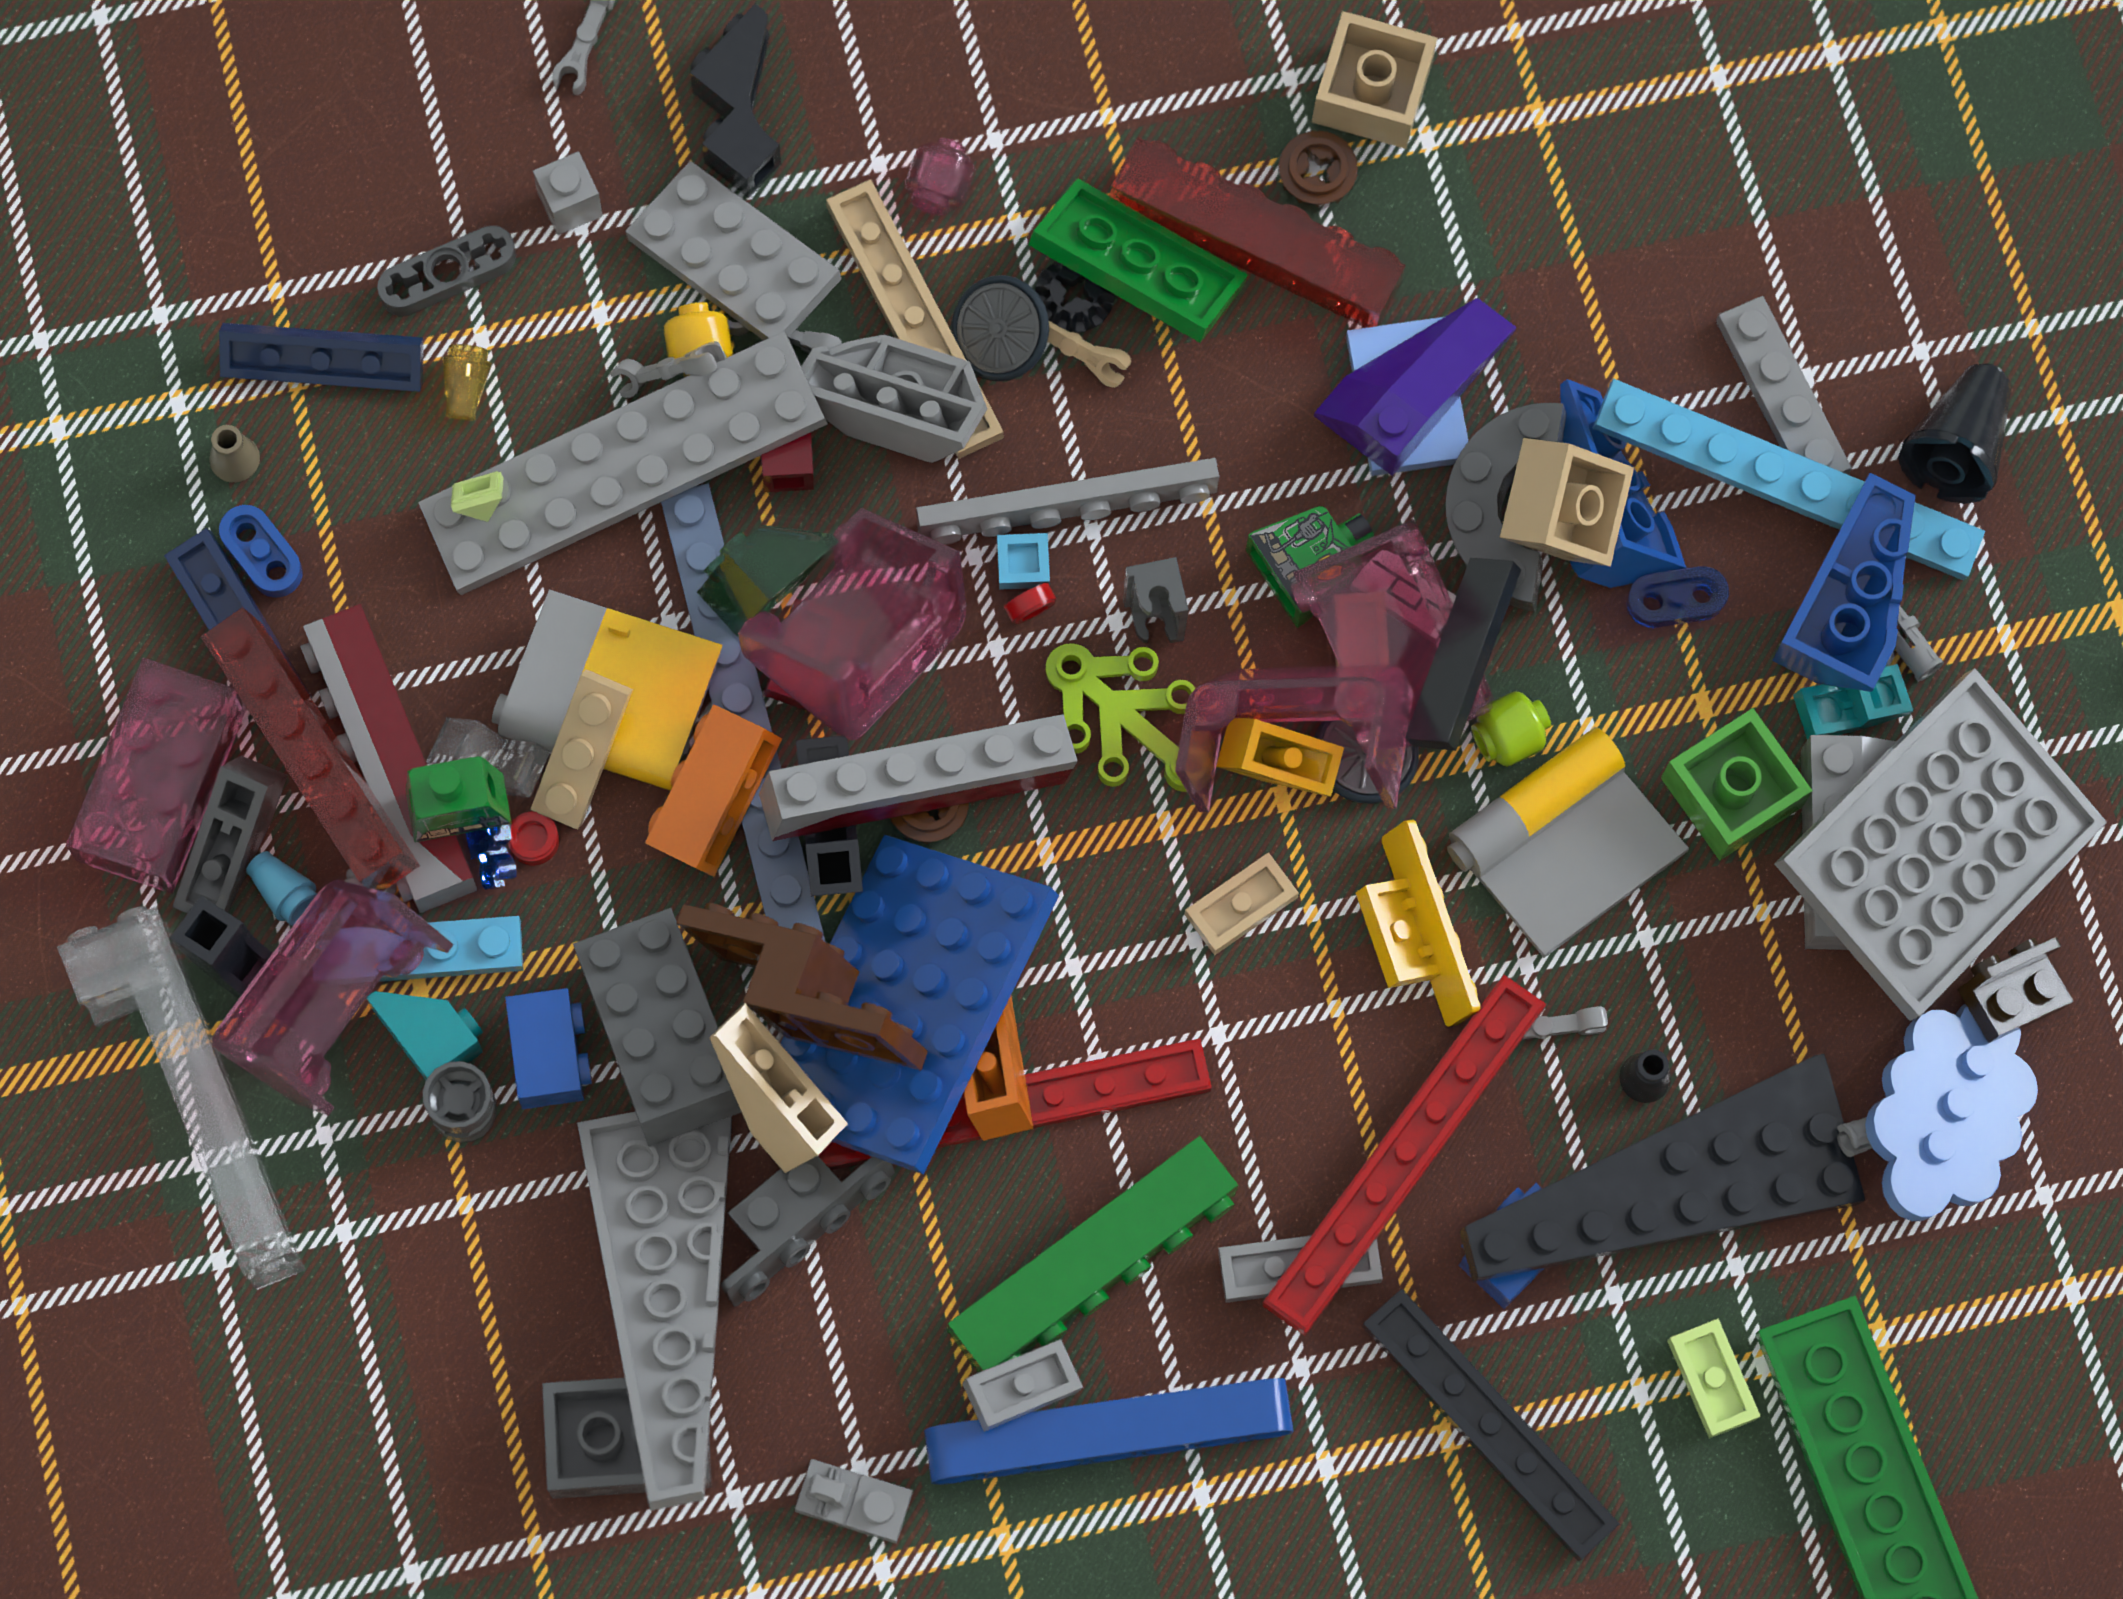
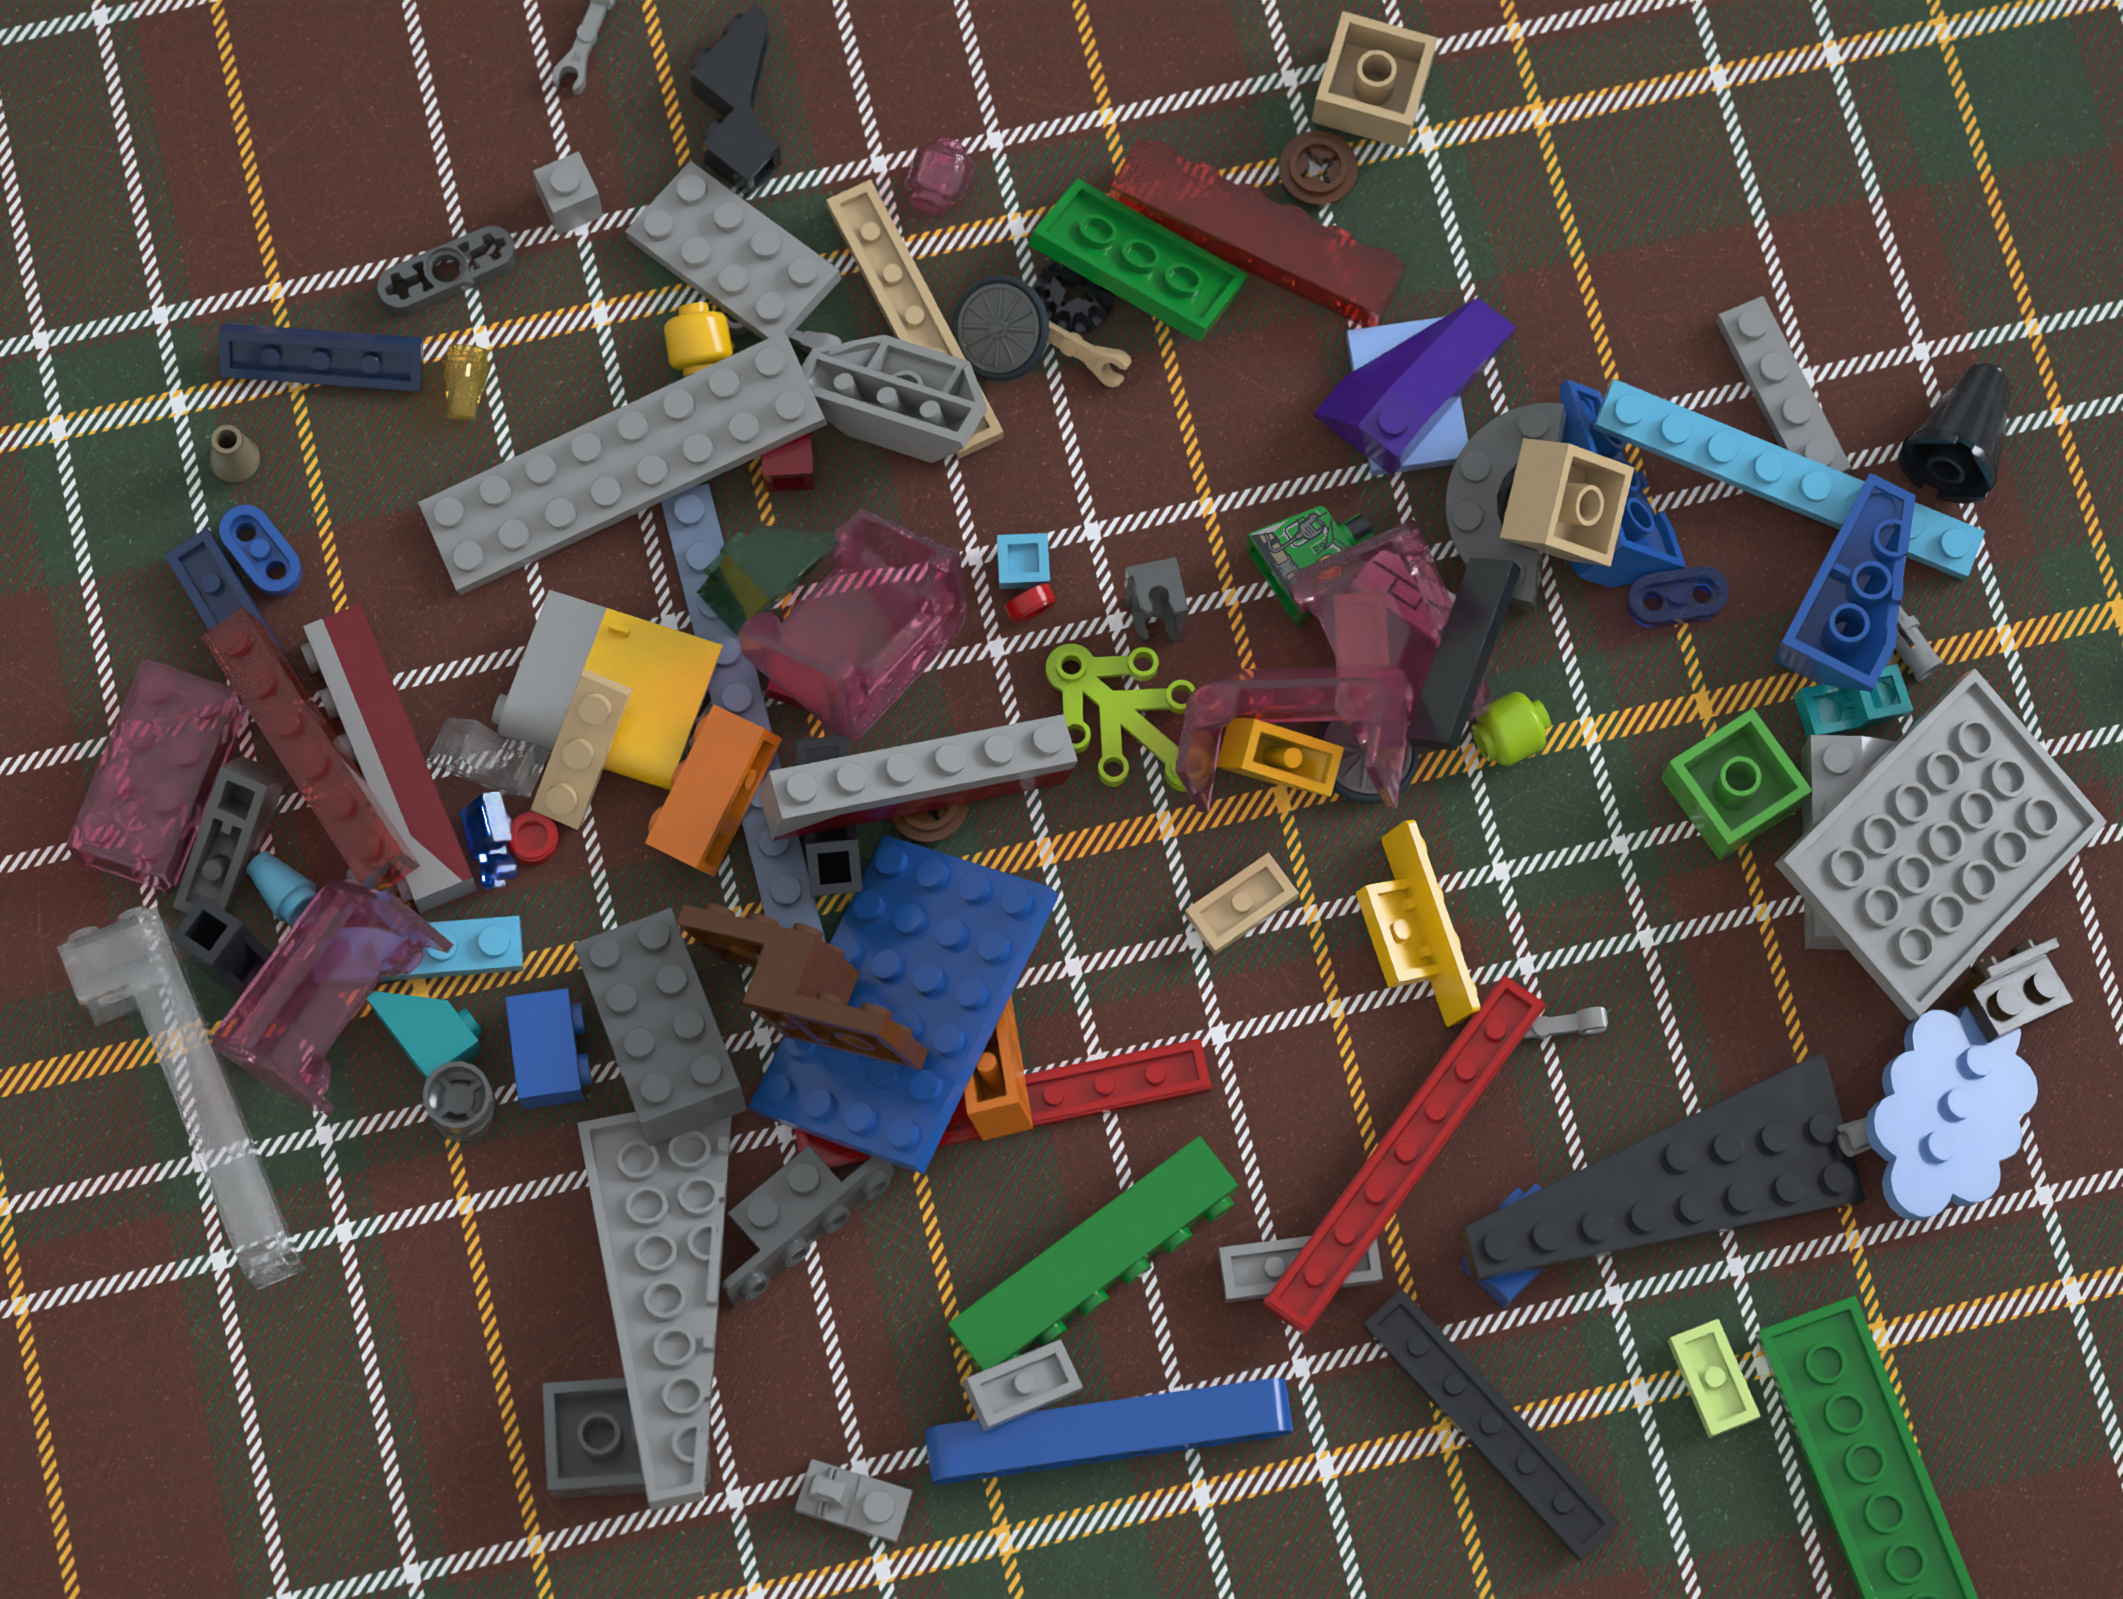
(456, 798): green torso -> none
(478, 496): yellowish green slope -> none
(697, 362): light grey piece -> none
(773, 1092): tan slope -> none
(1085, 498): light grey plate -> none
(1566, 842): light grey door -> none
(1641, 1085): black cone -> none

